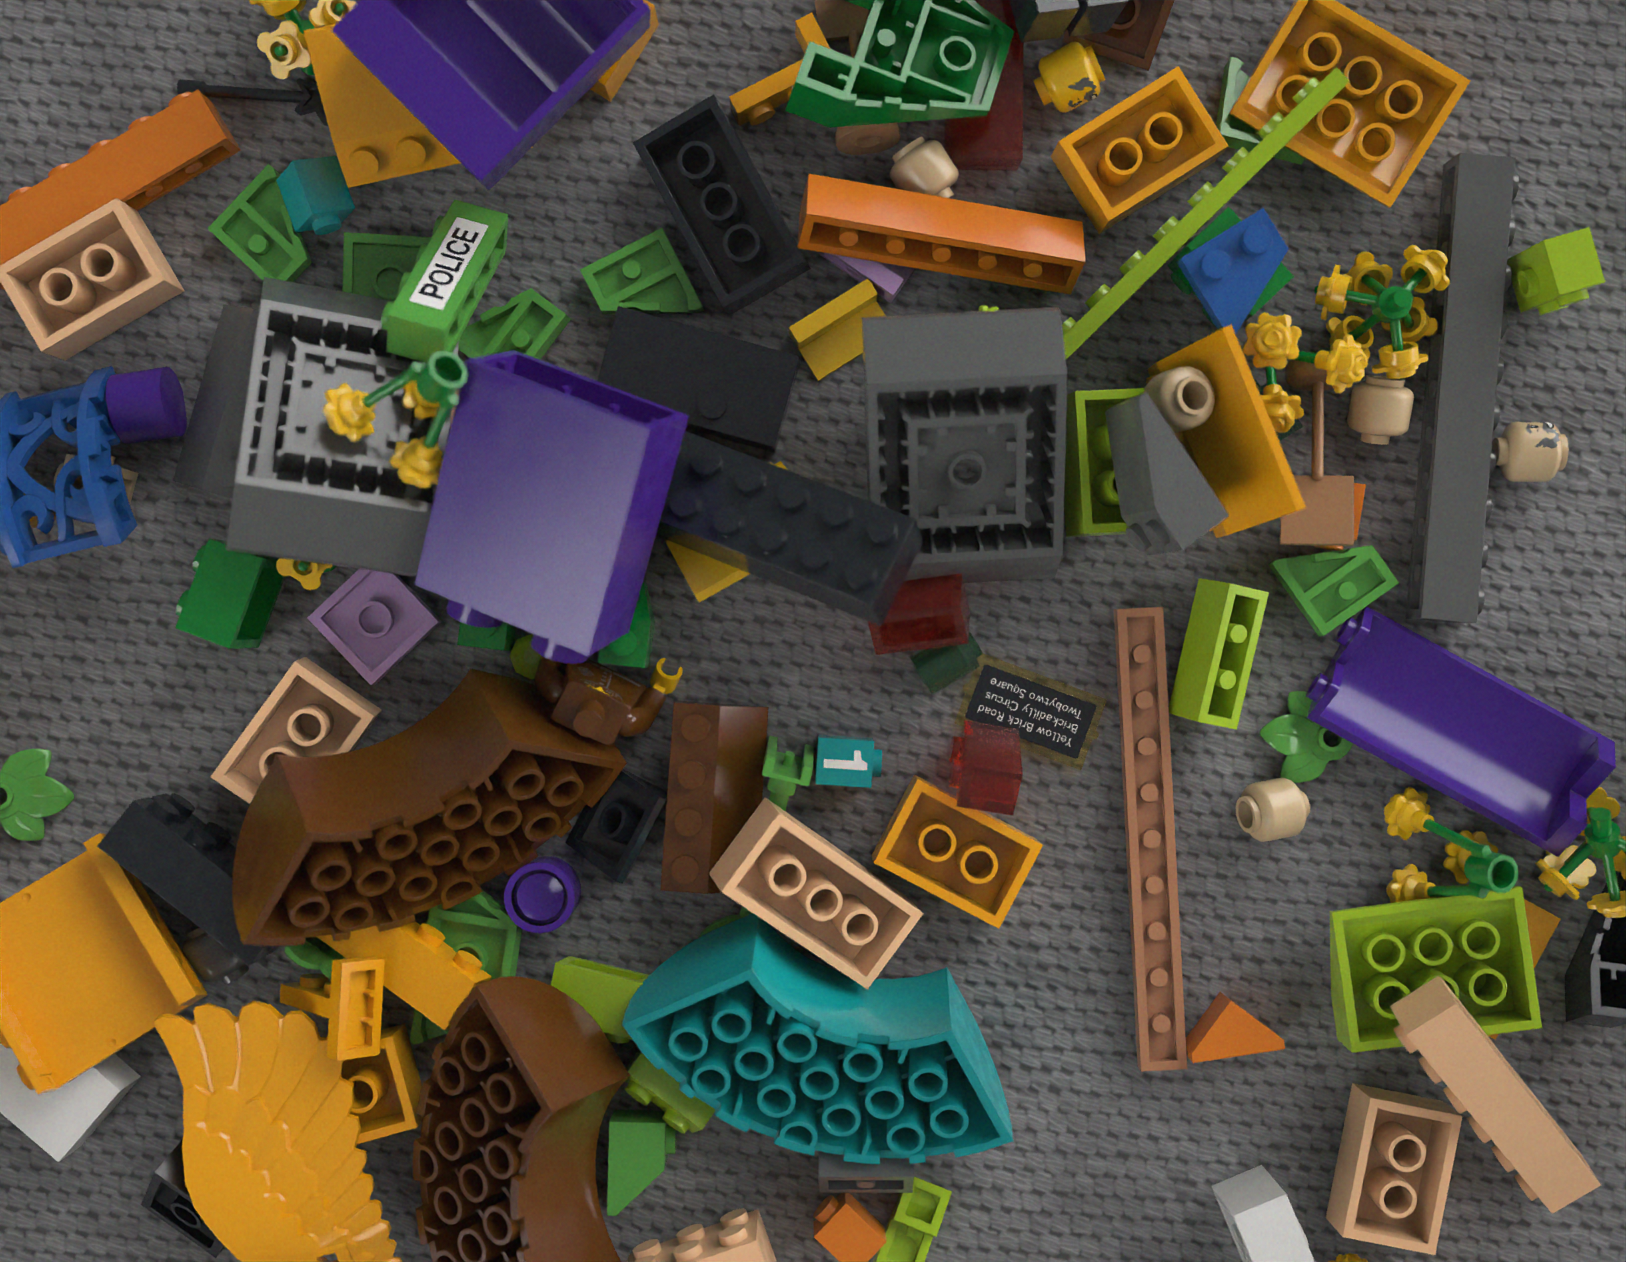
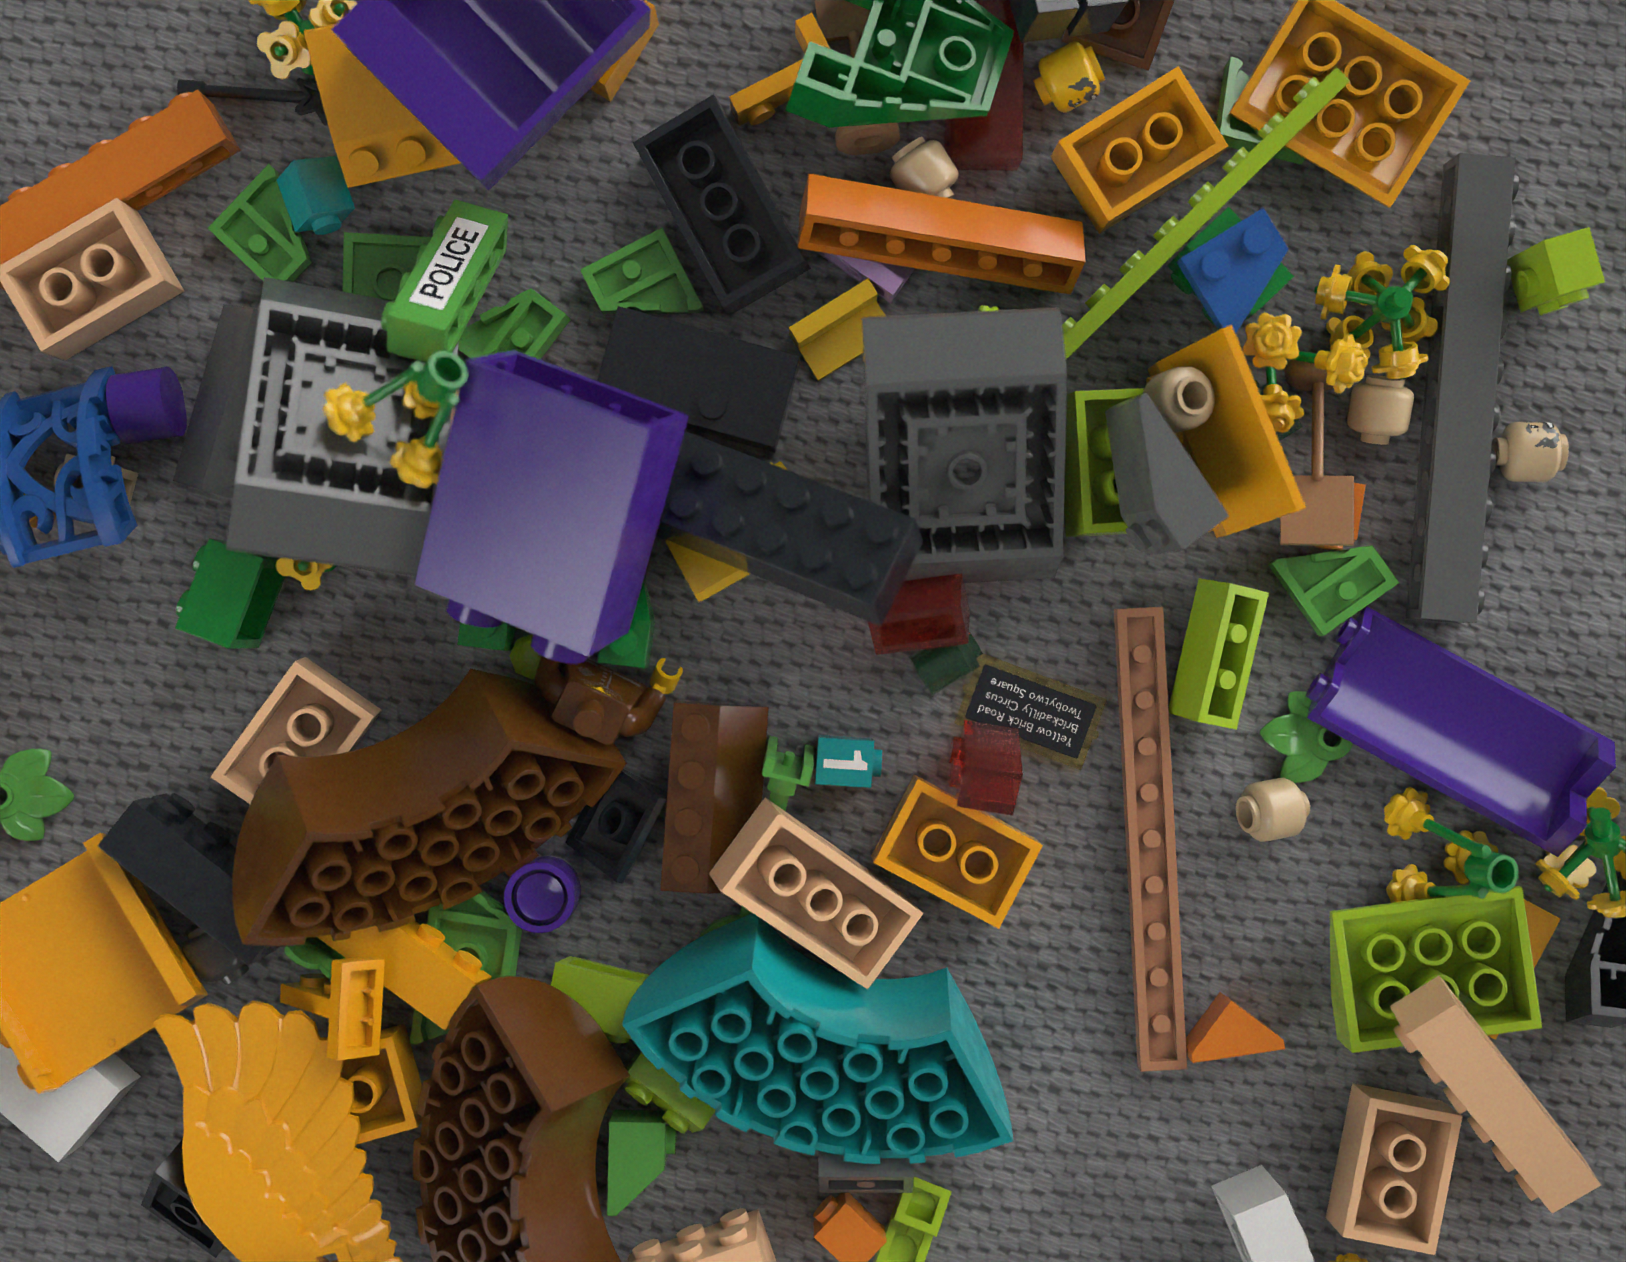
(374, 622): lavender plate -> none

